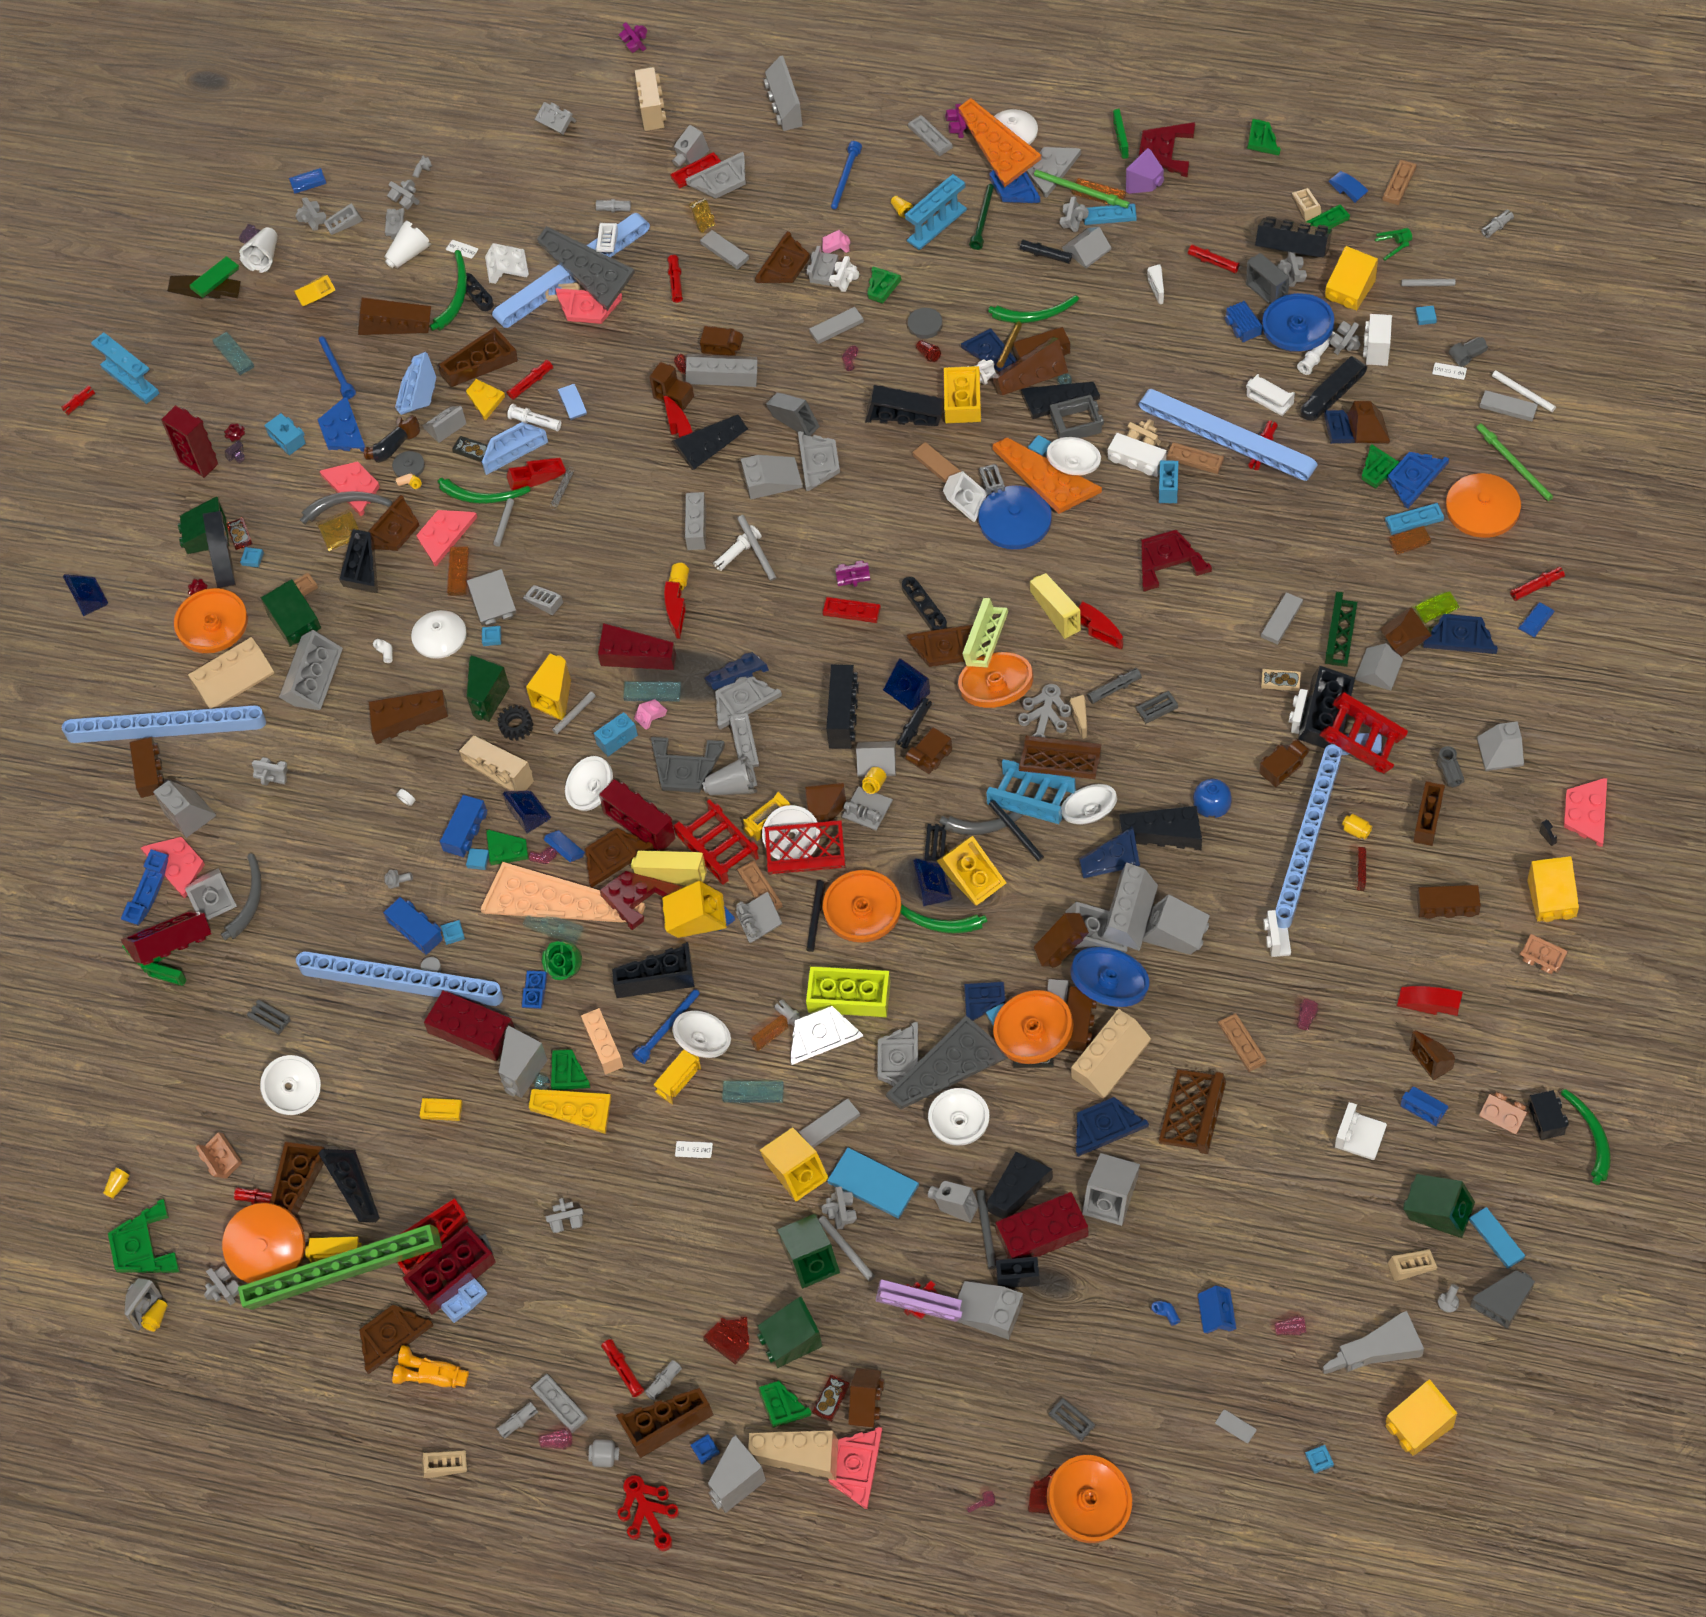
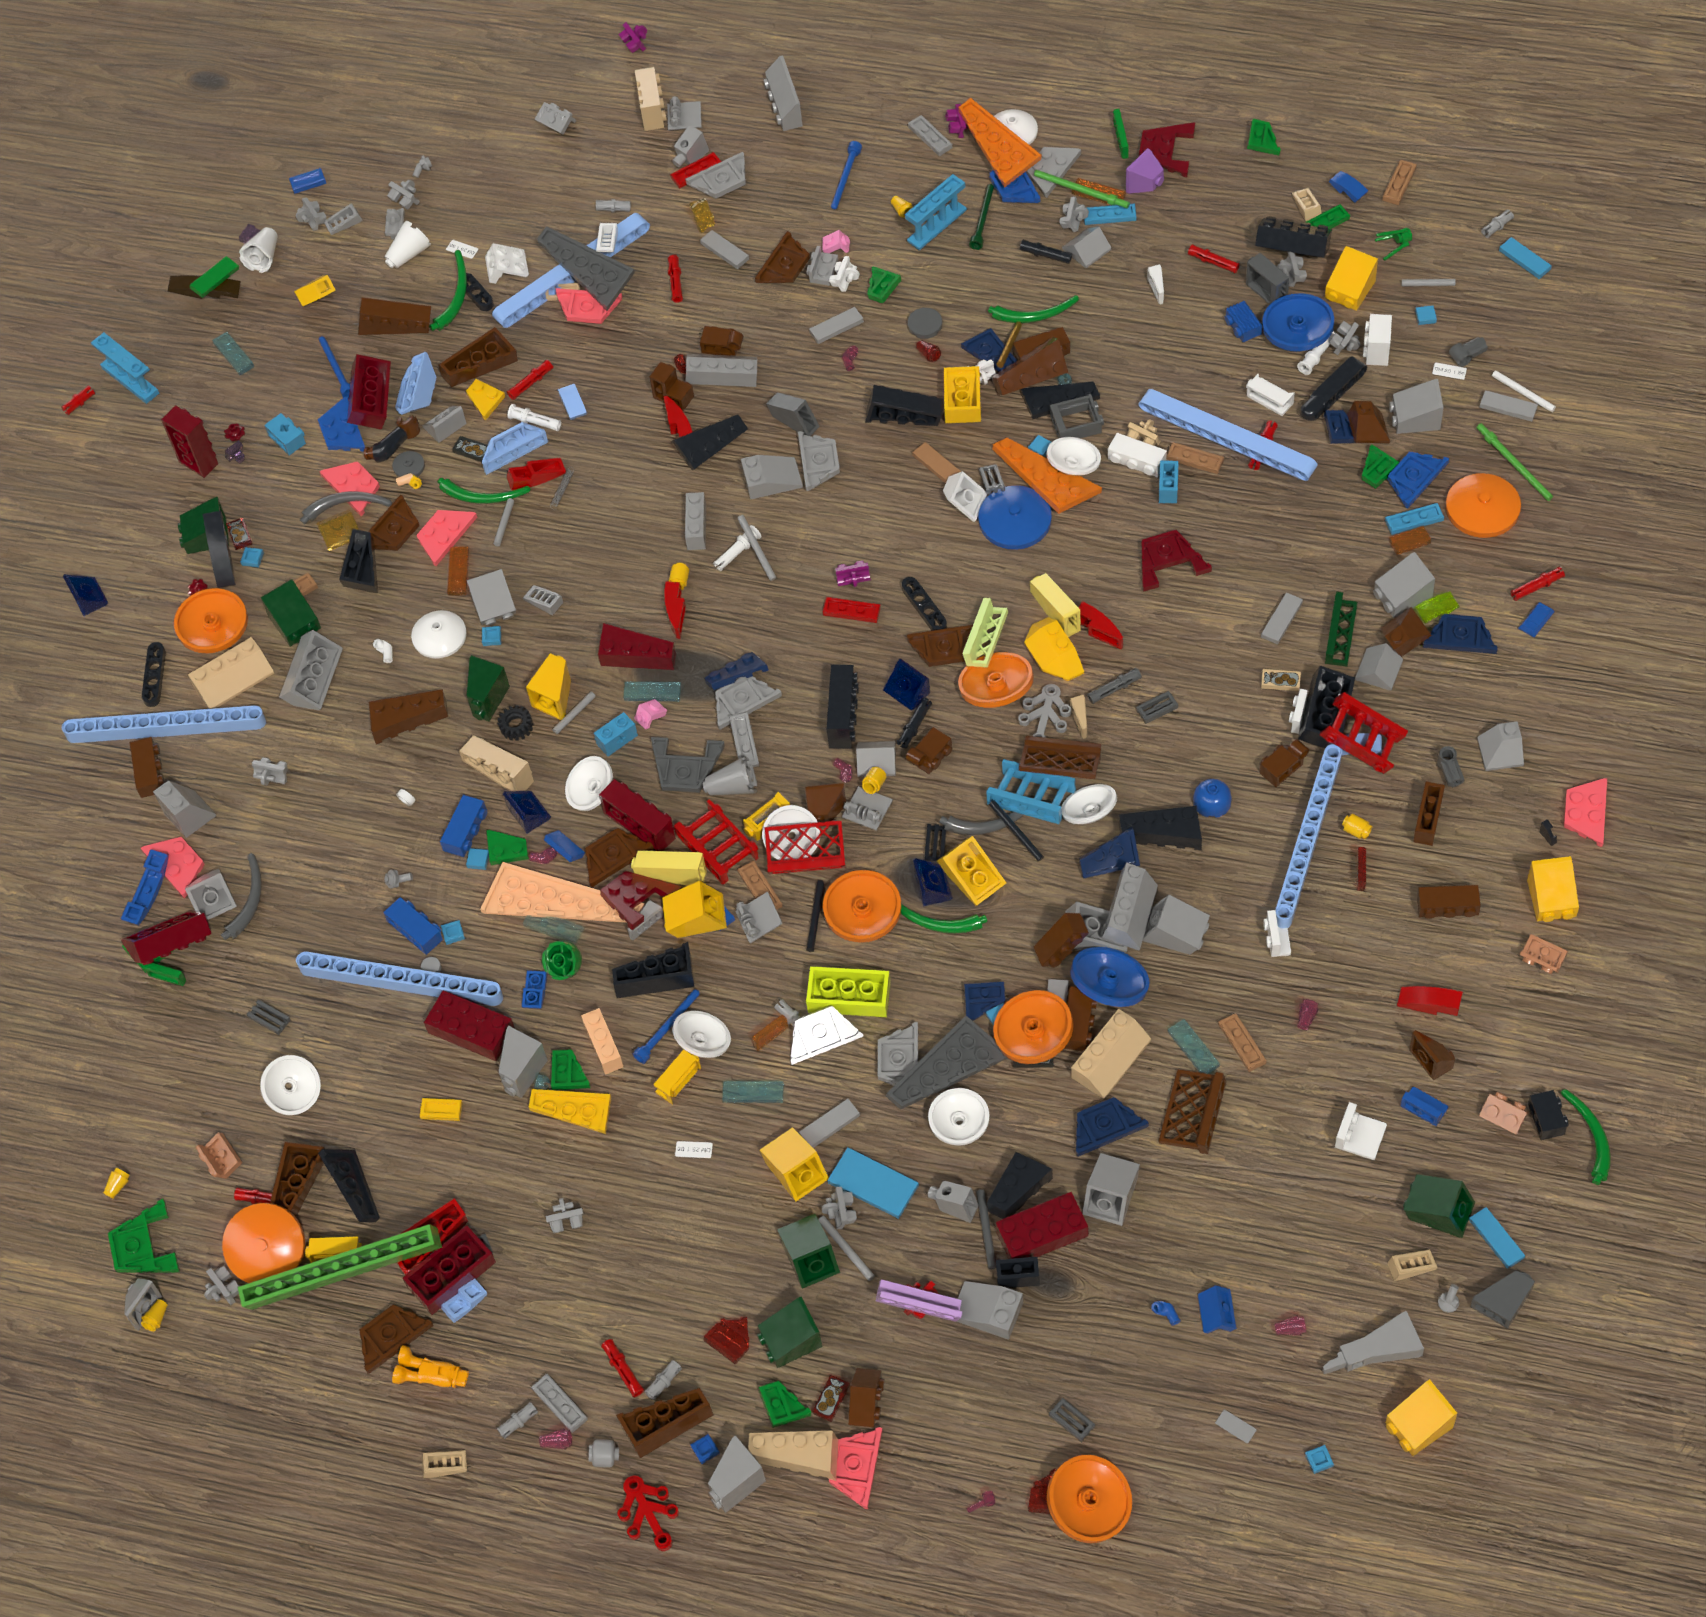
(153, 674): none -> black beam
(369, 392): none -> dark red brick
(652, 913): none -> light grey slope
(683, 114): none -> light grey hinge
(846, 770): none -> clear pink arm
(1053, 650): none -> yellow wedge
(1193, 1047): none -> clear light blue tile
(1404, 585): none -> light grey slope
(1417, 408): none -> light grey slope
(1525, 258): none -> dark azure tile

